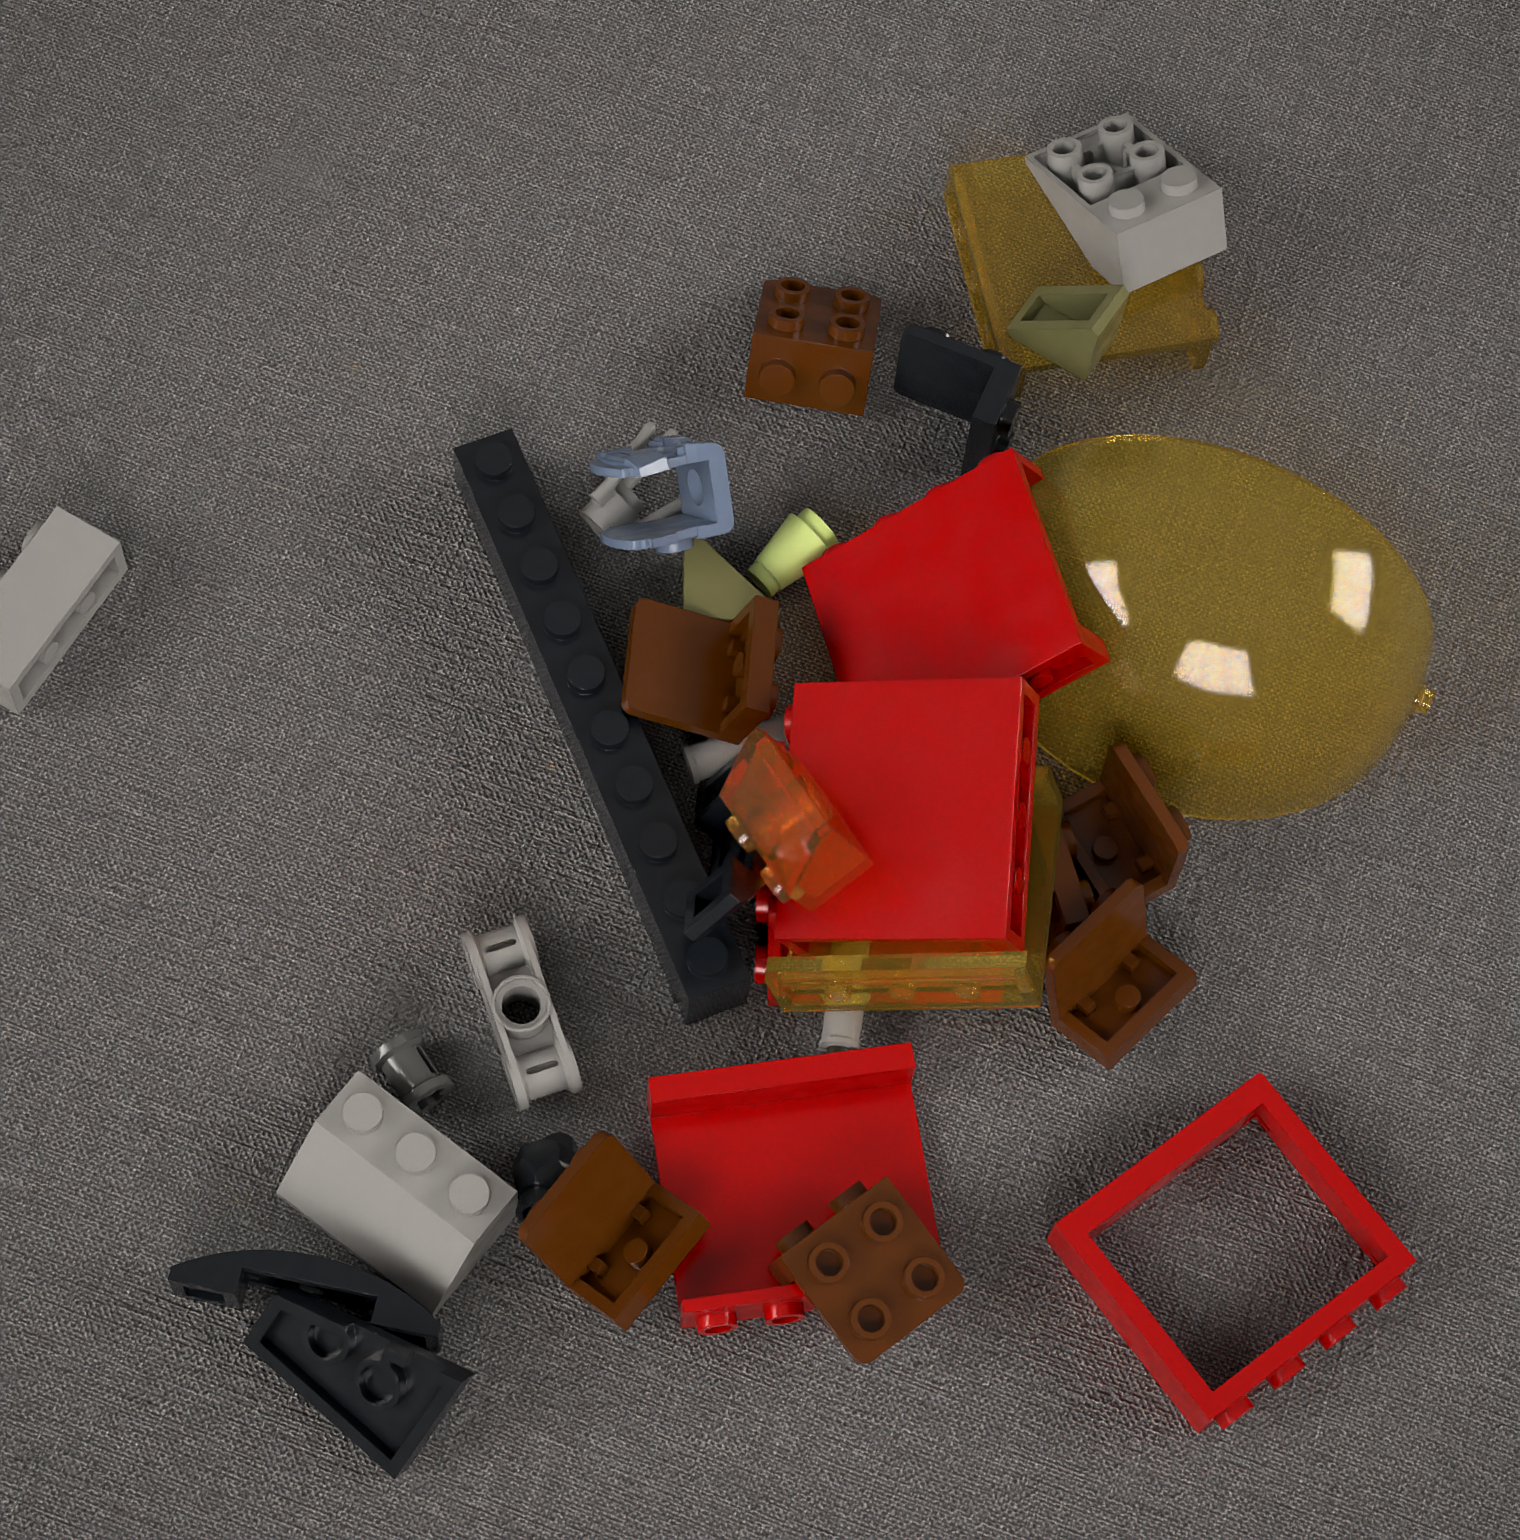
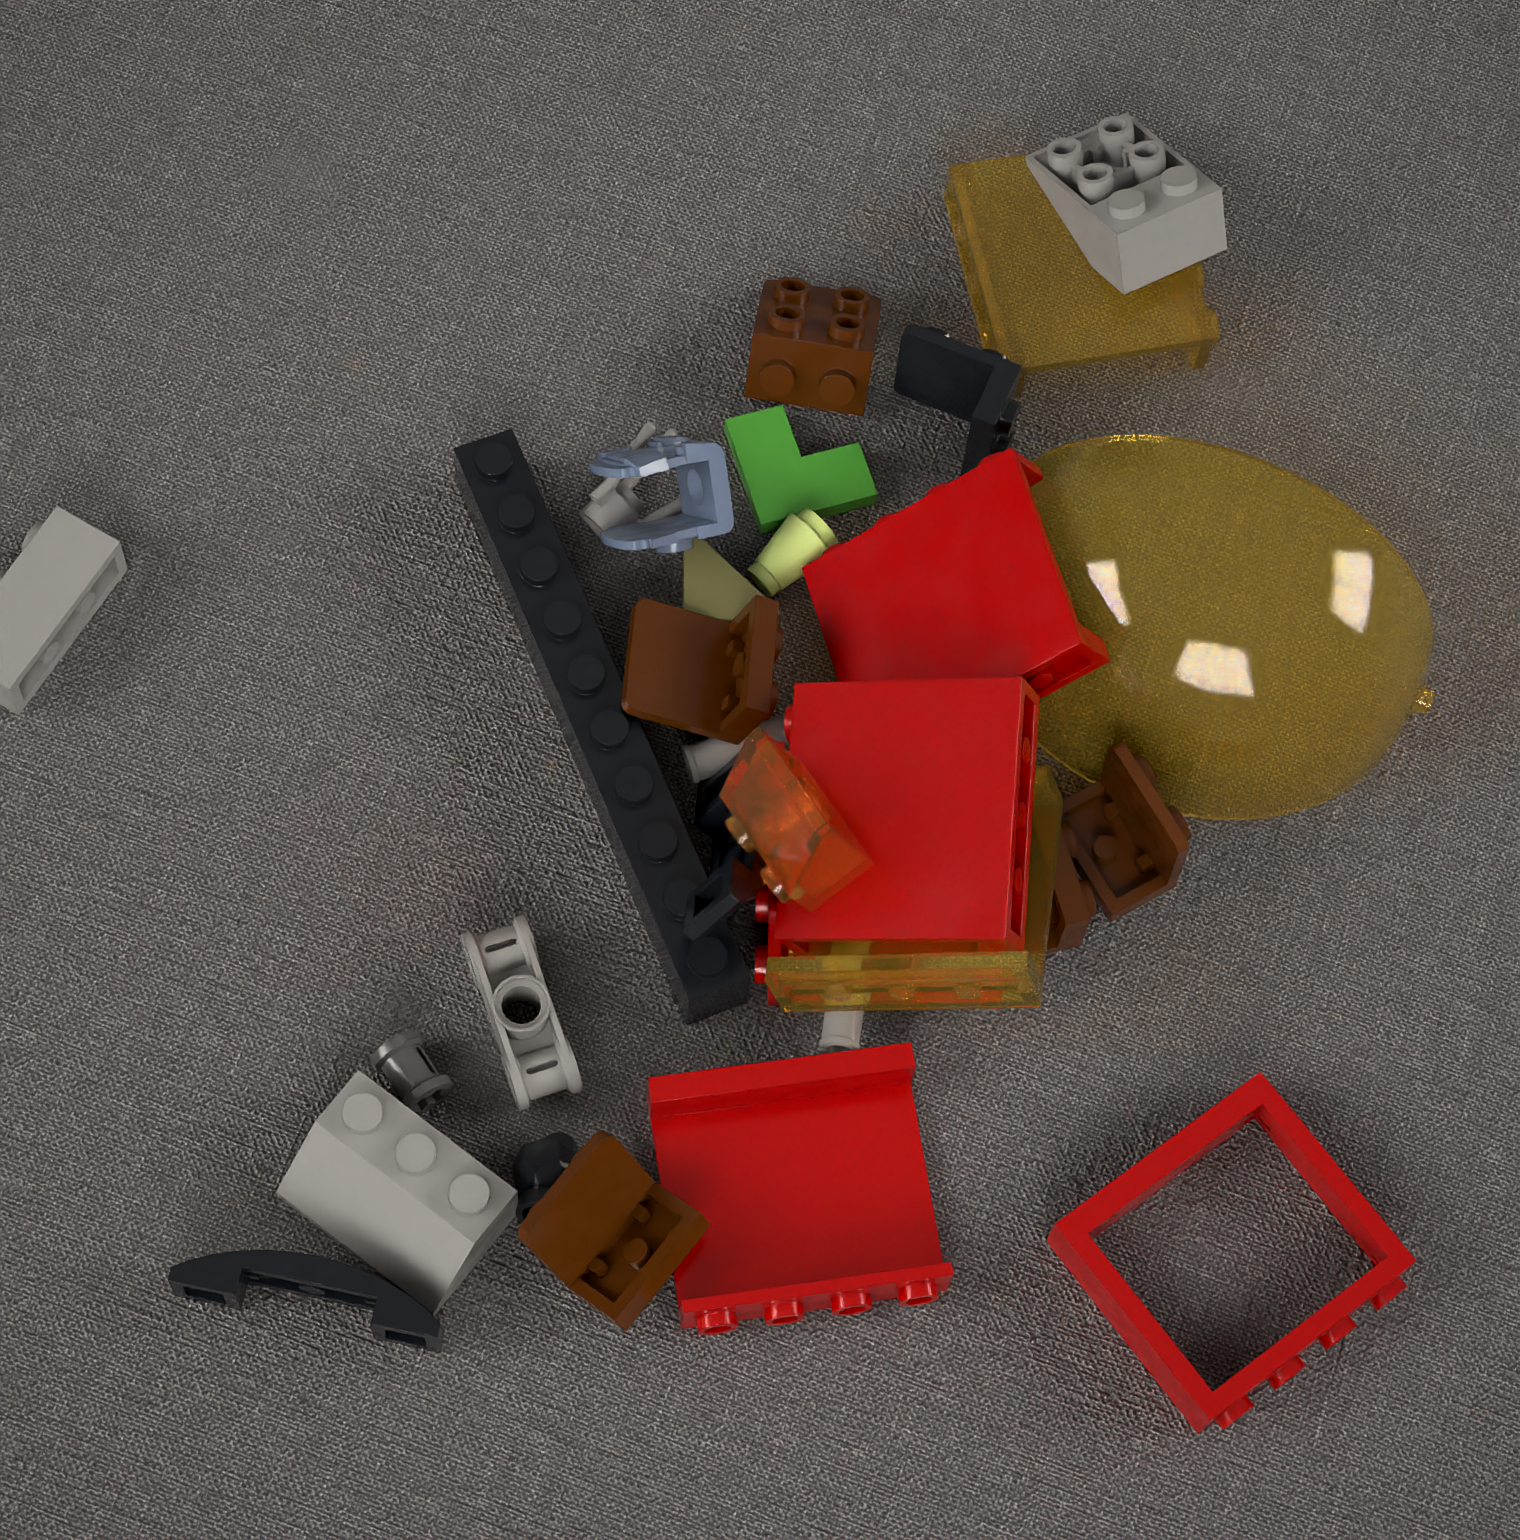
(358, 1375): black wing -> none
(786, 483): none -> bright green tile
(869, 1269): reddish brown bracket -> none
(1070, 324): olive slope -> none
(1111, 978): reddish brown bracket -> none

